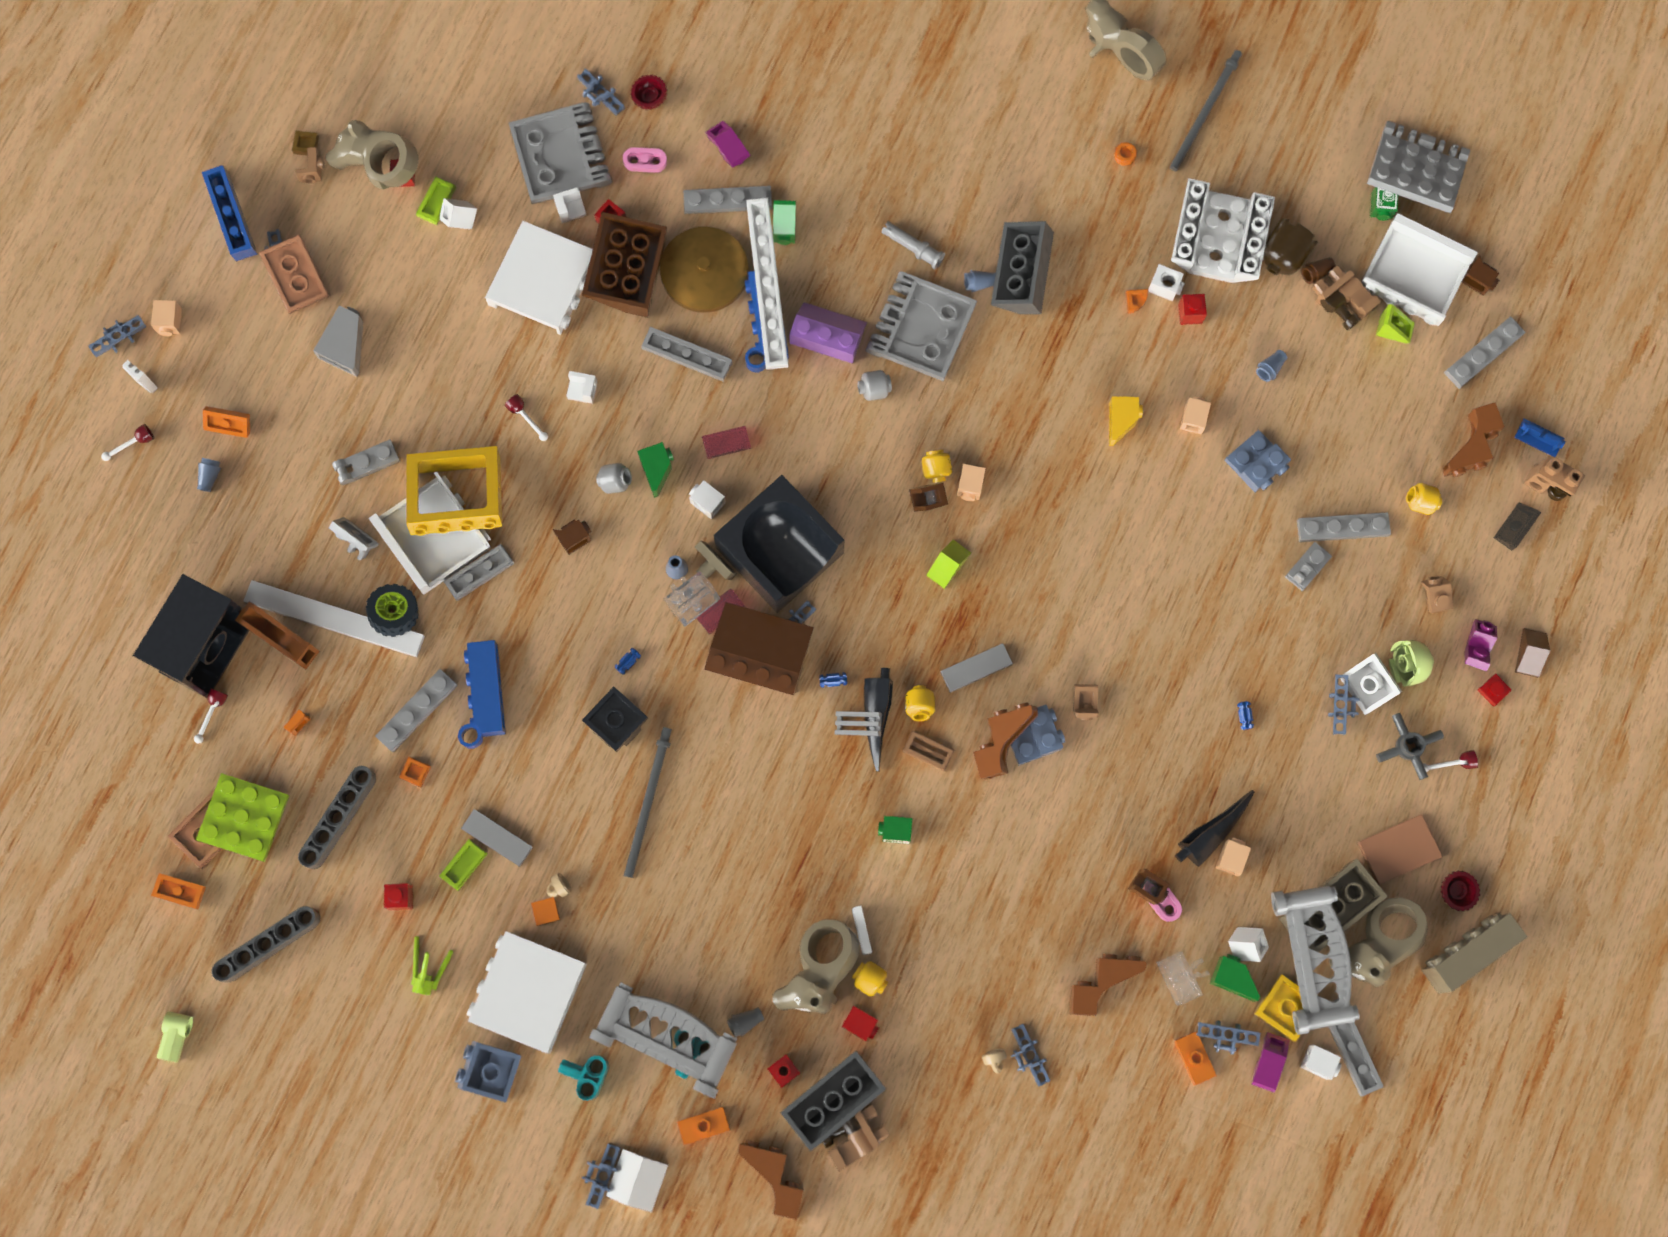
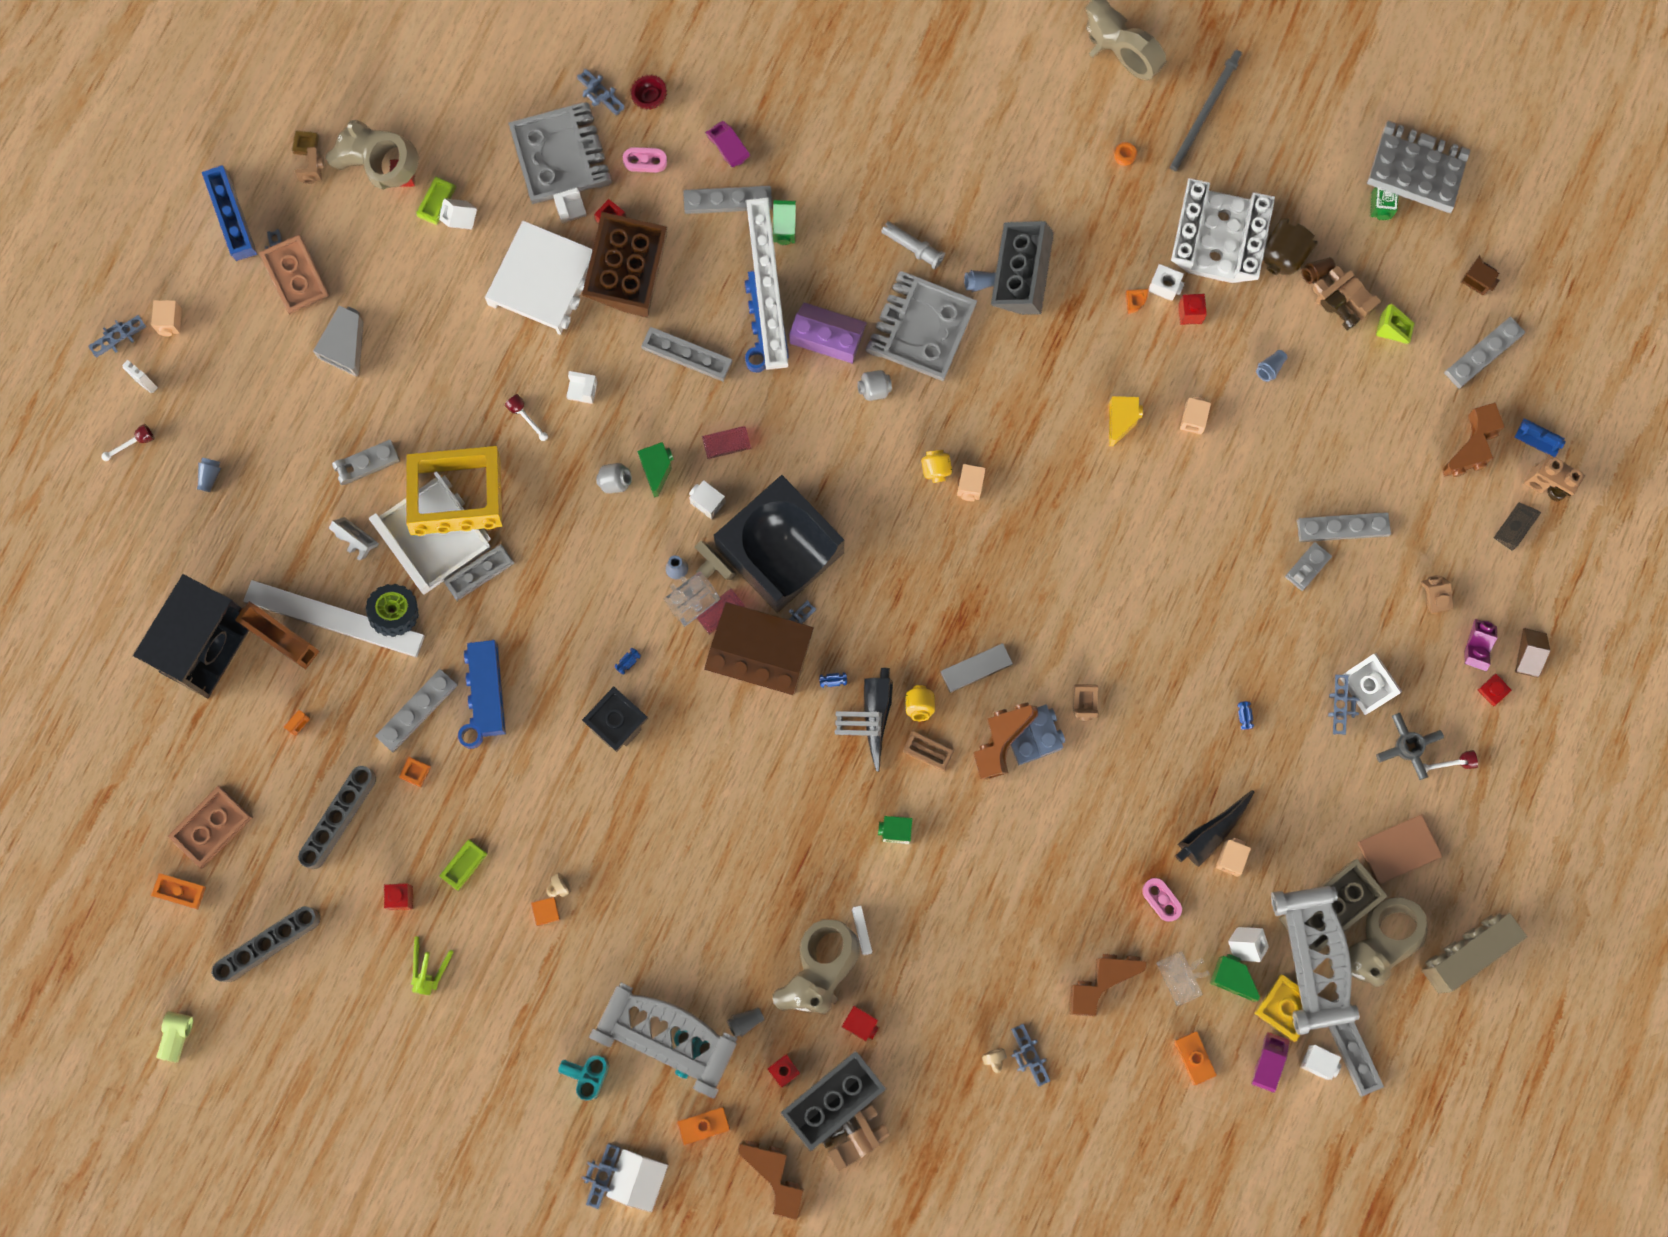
(215, 700): hinge -> none
(226, 422): orange plate -> none
(242, 817): lime plate -> none
(487, 1071): sand blue plate -> none
(497, 837): light grey tile -> none
(526, 992): white panel -> none
(573, 535): reddish brown window -> none
(662, 744): dark grey bar -> none
(704, 269): pearl gold dish -> none
(870, 978): yellow head -> none
(928, 497): reddish brown window -> none
(948, 563): lime slope -> none
(1149, 887): reddish brown window -> none
(1235, 1038): sand blue piece -> none
(1258, 461): sand blue plate -> none
(1410, 662): yellowish green cylinder -> none
(1418, 269): white panel -> none
(1424, 498): yellow head -> none
(1460, 890): dark red hat -> none

